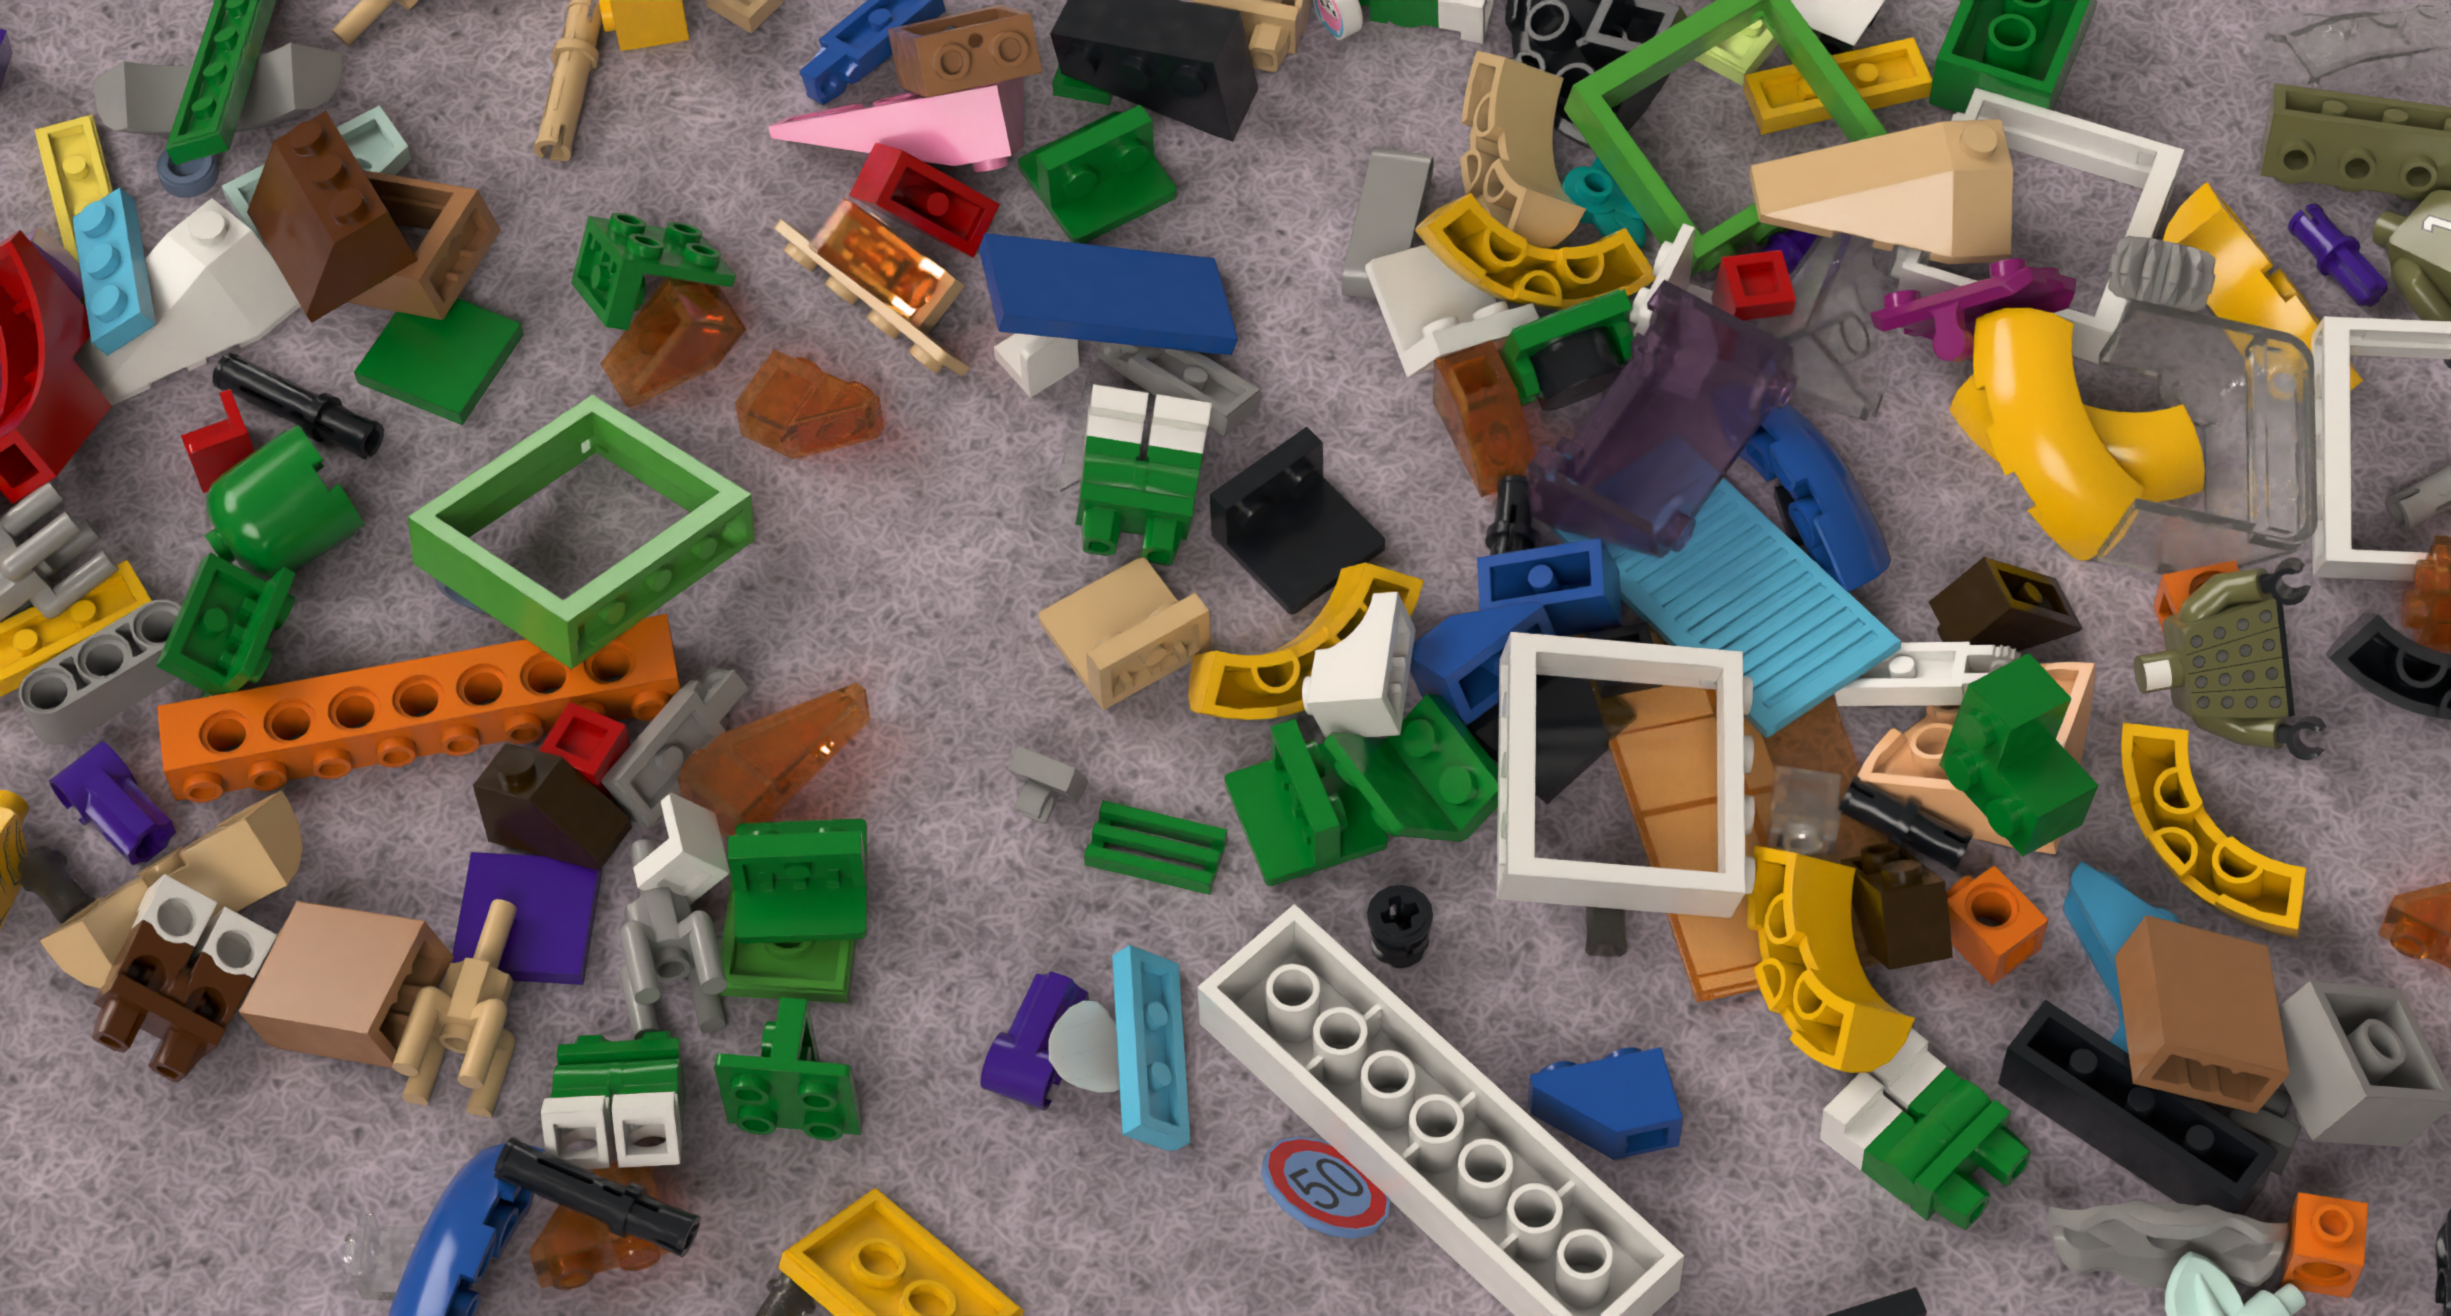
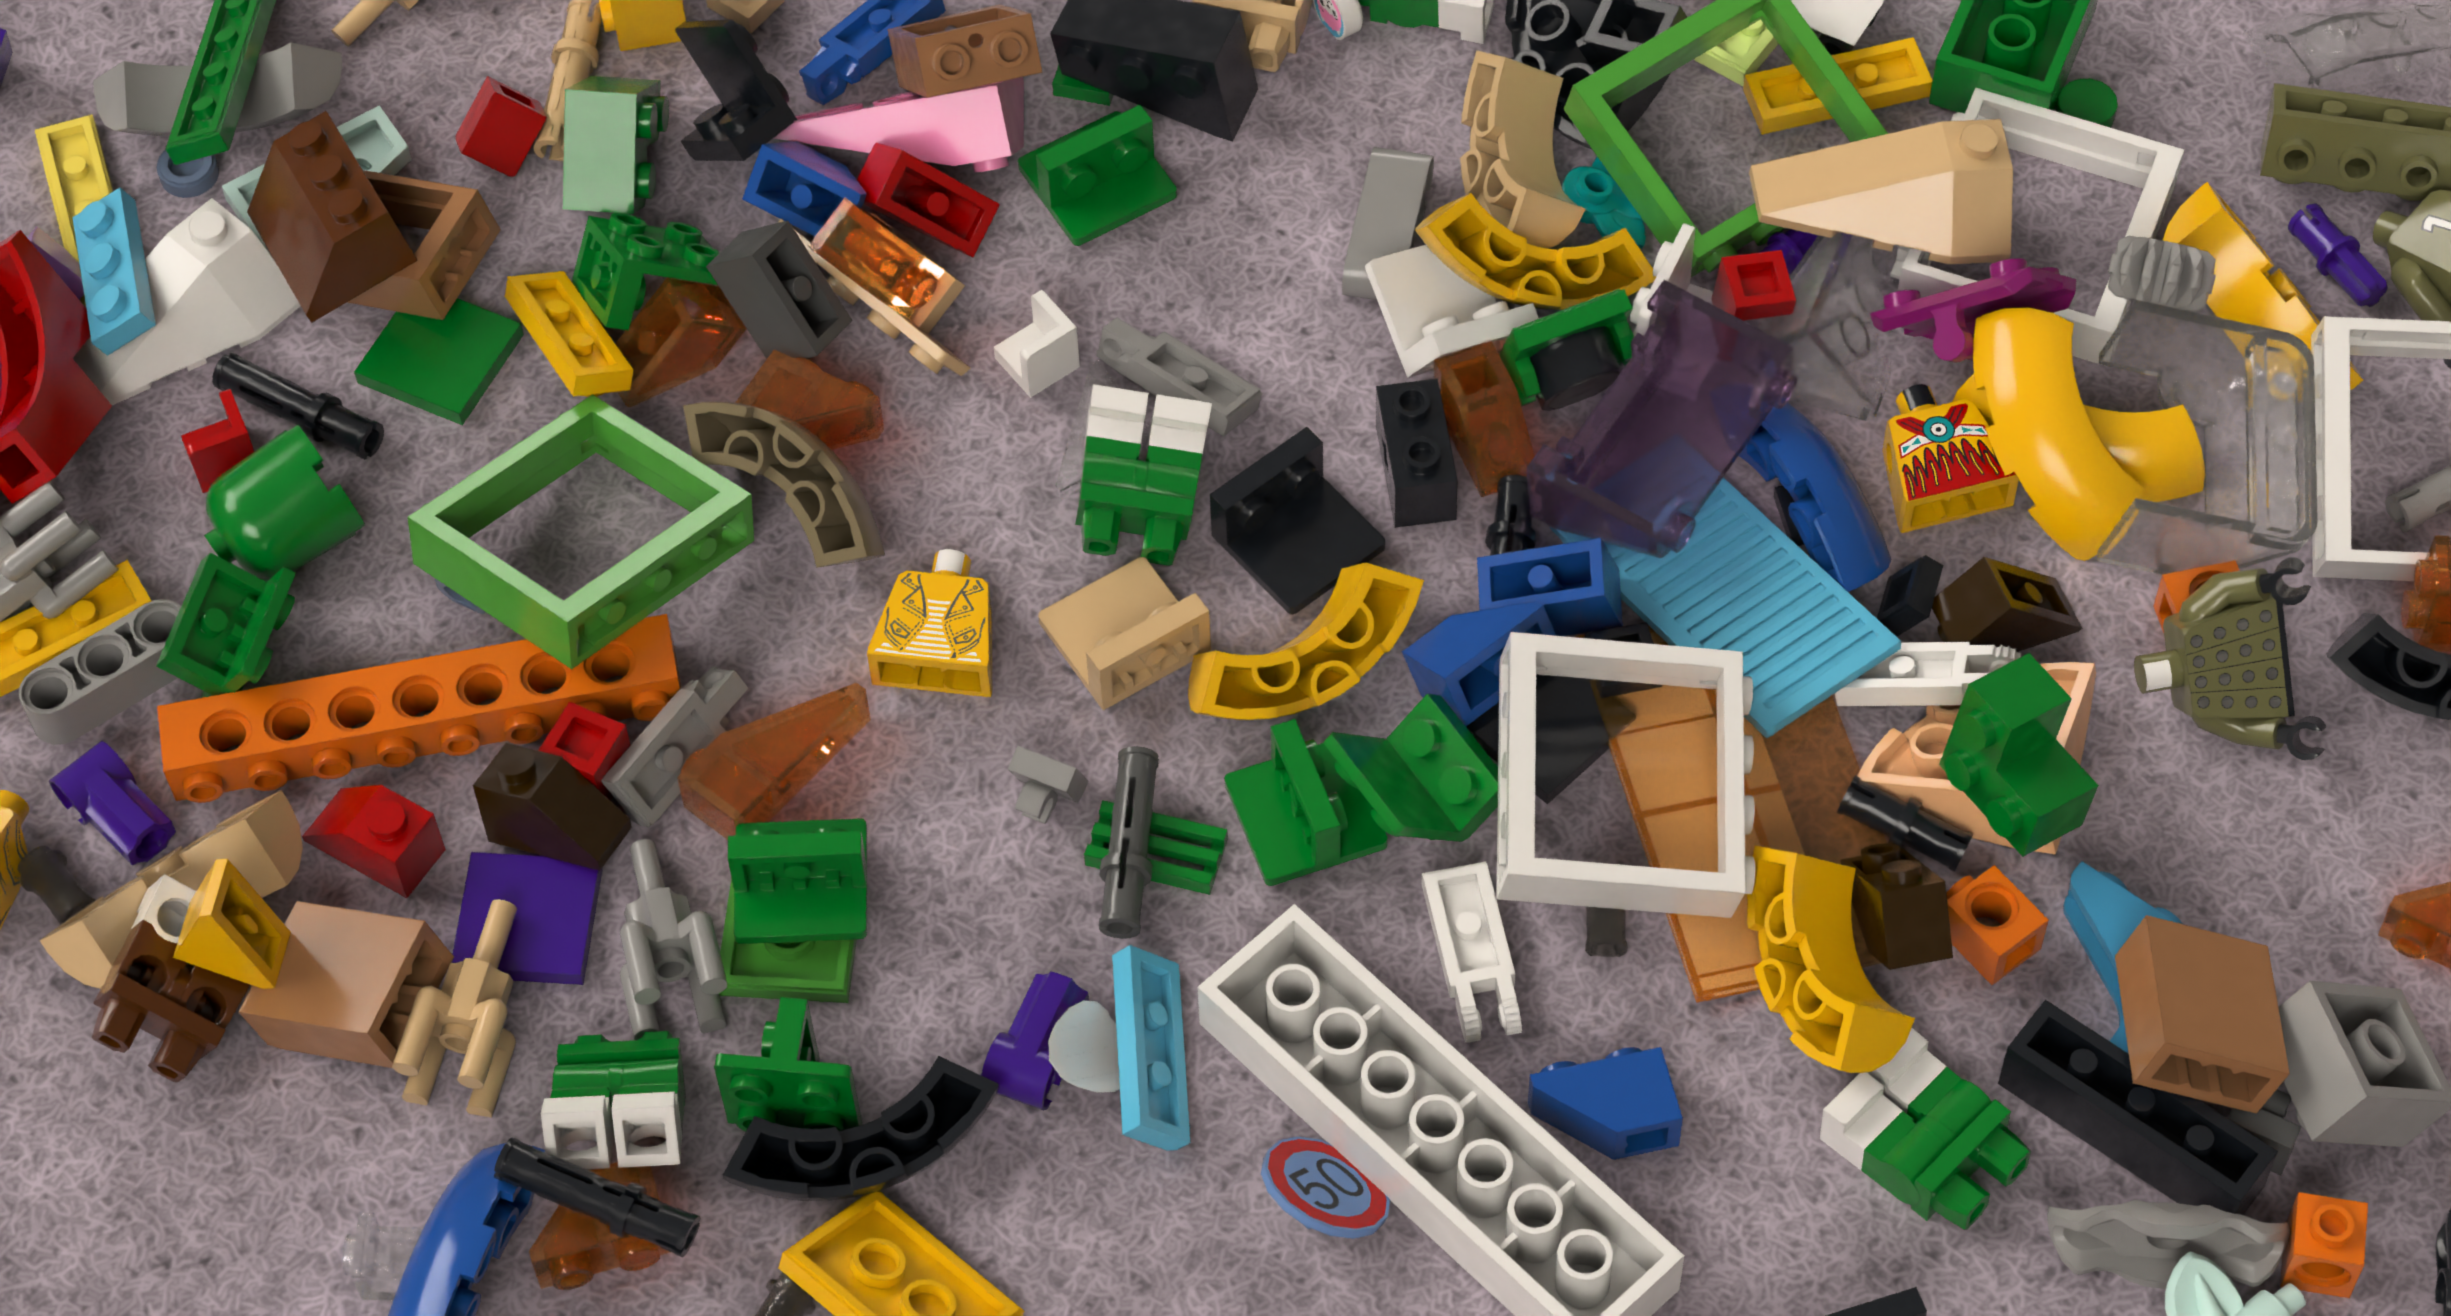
(232, 930): none -> yellow slope
(379, 836): none -> red slope
(500, 127): none -> red panel
(568, 333): none -> yellow plate
(607, 143): none -> brick
(691, 857): white panel -> none
(751, 99): none -> black bracket
(779, 291): none -> dark grey brick
(800, 185): none -> blue slope
(801, 464): none -> dark tan brick
(869, 1157): none -> black brick
(936, 631): none -> yellow torso
(1107, 294): blue tile -> none
(1128, 843): none -> dark grey pin
(1365, 677): white arch -> none
(1415, 919): black bush -> none
(1416, 453): none -> black brick
(1472, 944): none -> white hinge
(1804, 810): clear bracket -> none
(1910, 595): none -> black tile
(1941, 462): none -> torso
(2088, 101): none -> green piece
(2193, 848): yellow brick -> none

